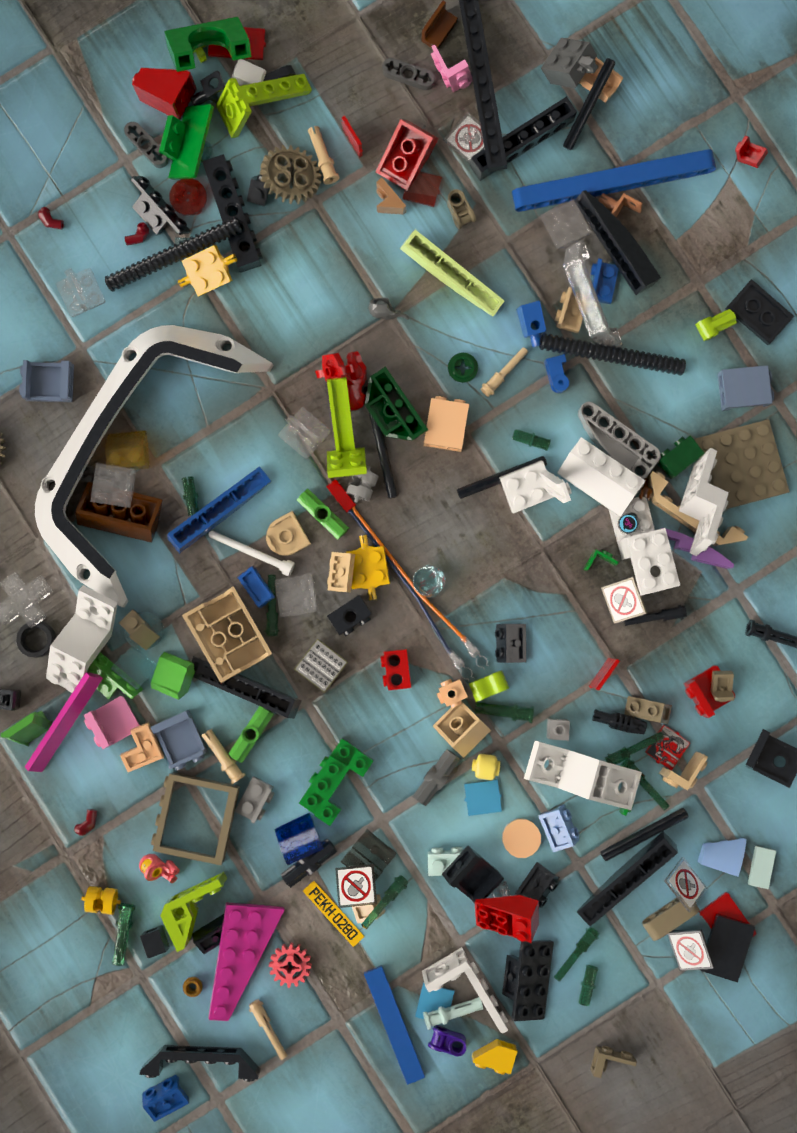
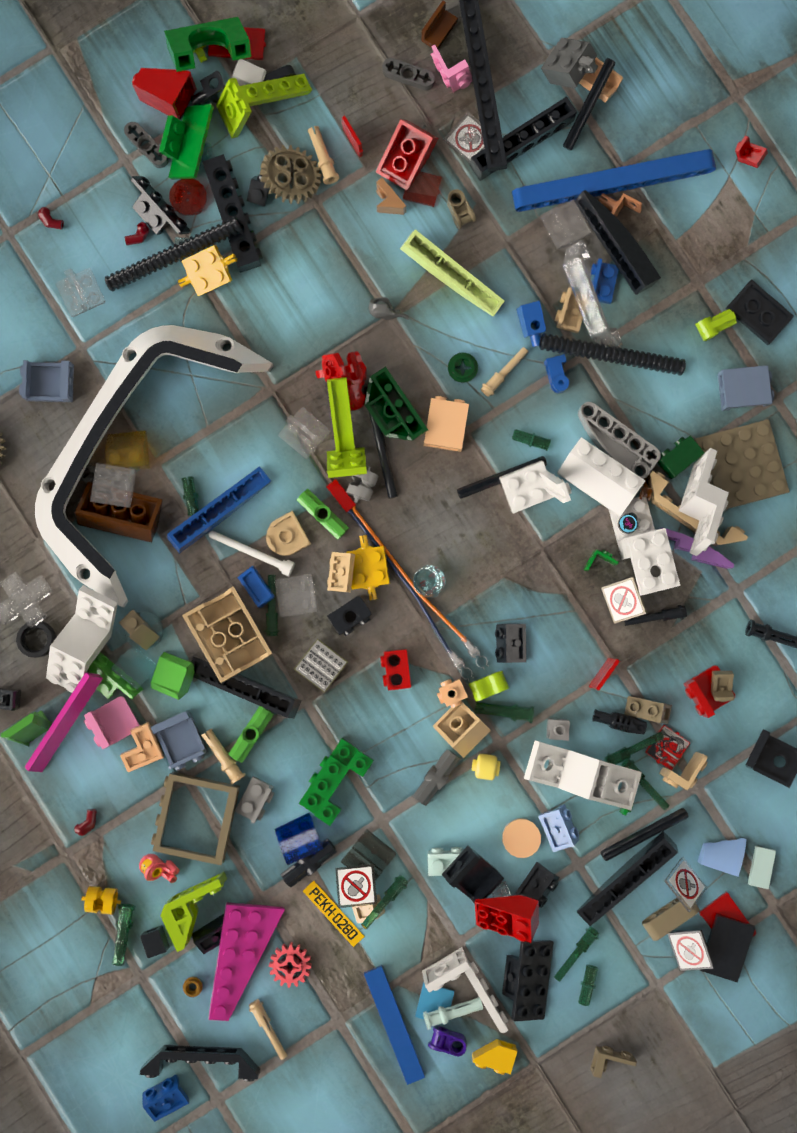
(482, 797): dark azure piece -> none

